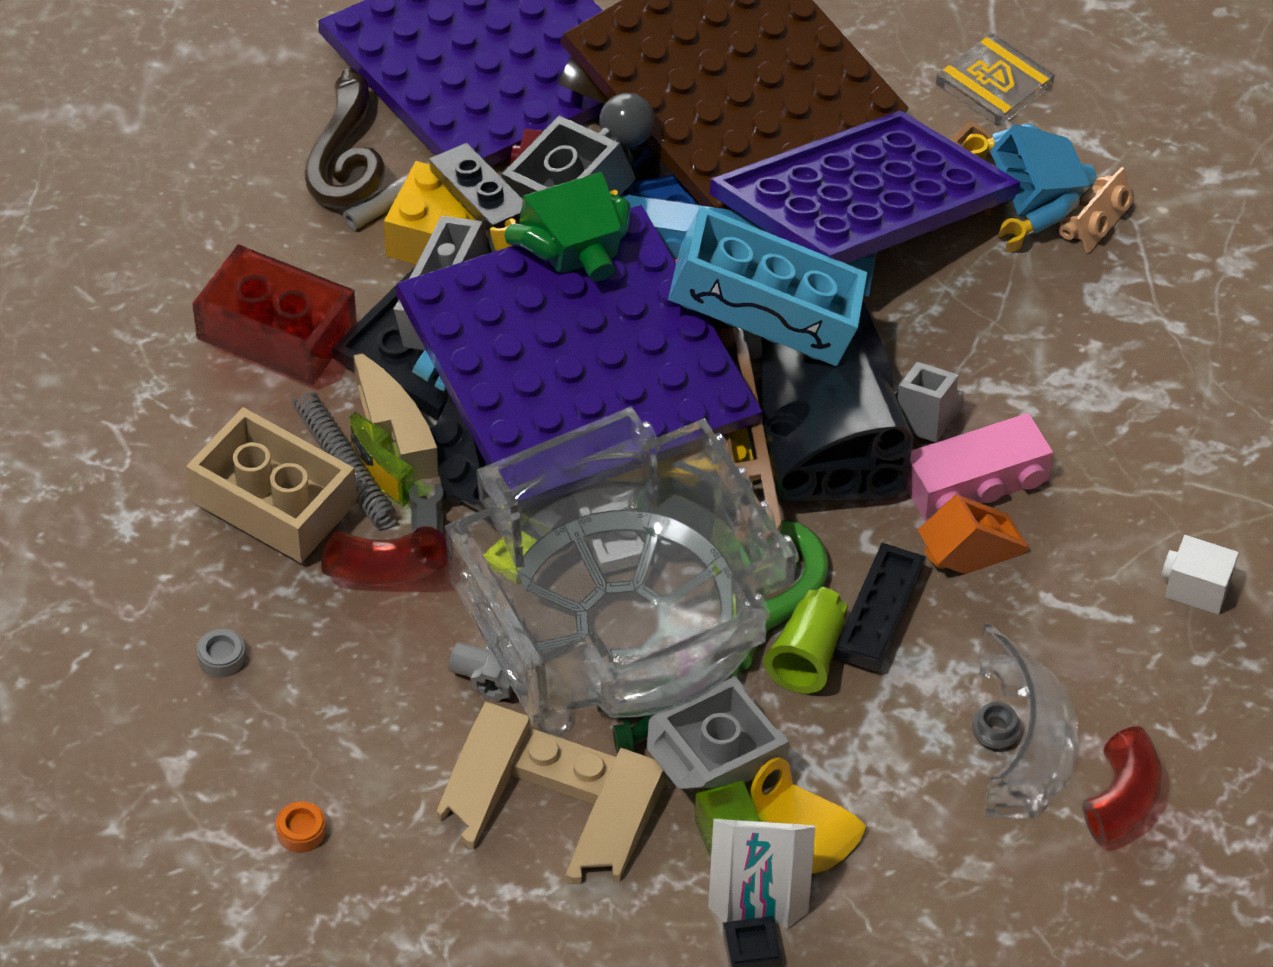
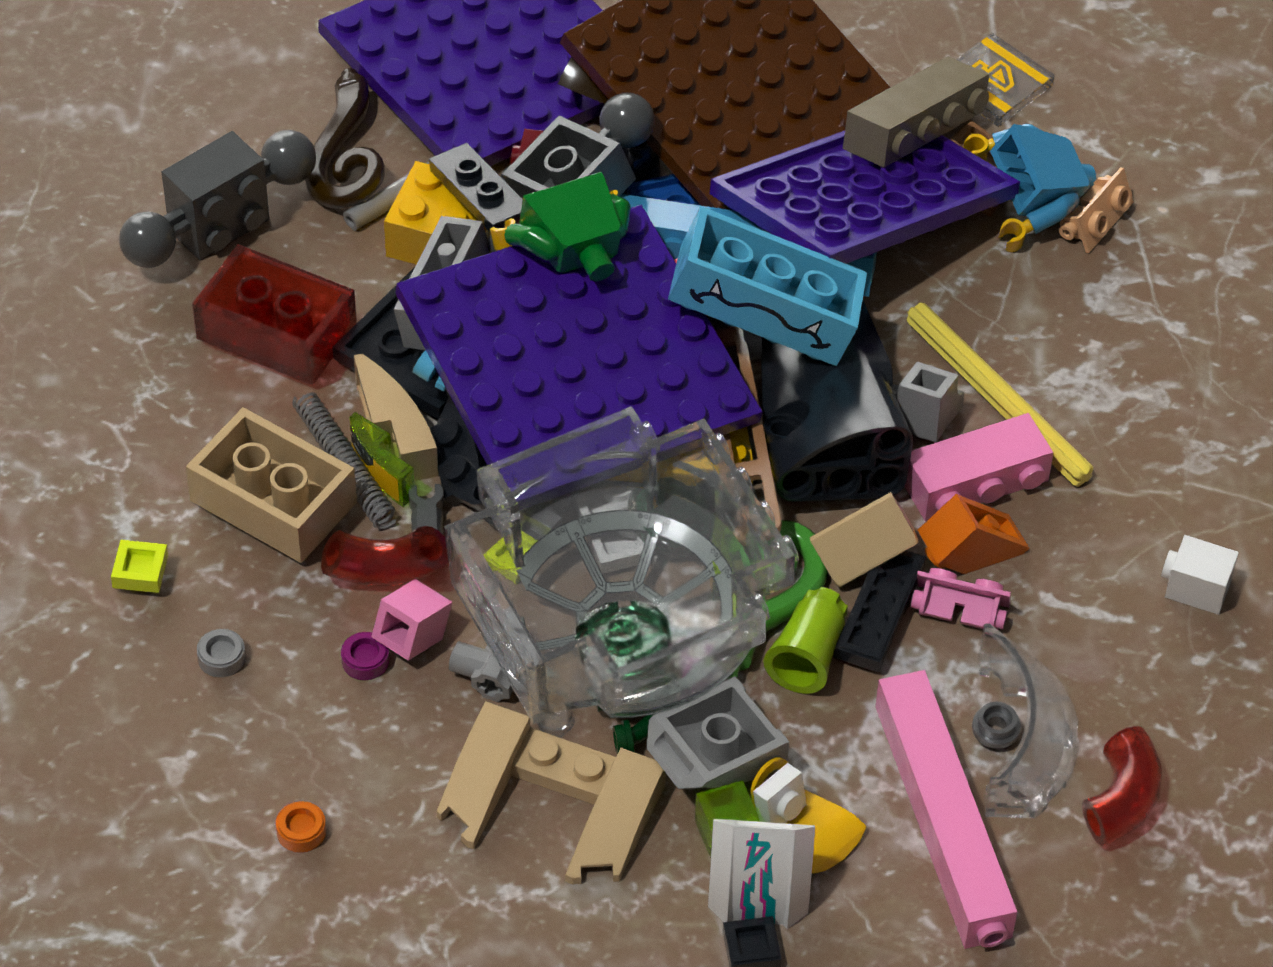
(139, 566): none -> neon yellow plate
(216, 196): none -> dark grey brick
(364, 656): none -> magenta tile
(411, 619): none -> bright pink brick
(627, 630): none -> clear green tile
(780, 796): none -> white plate
(864, 539): none -> tan slope
(915, 111): none -> dark tan brick
(944, 591): none -> bright pink hinge
(946, 810): none -> bright pink brick
(995, 389): none -> light yellow axle

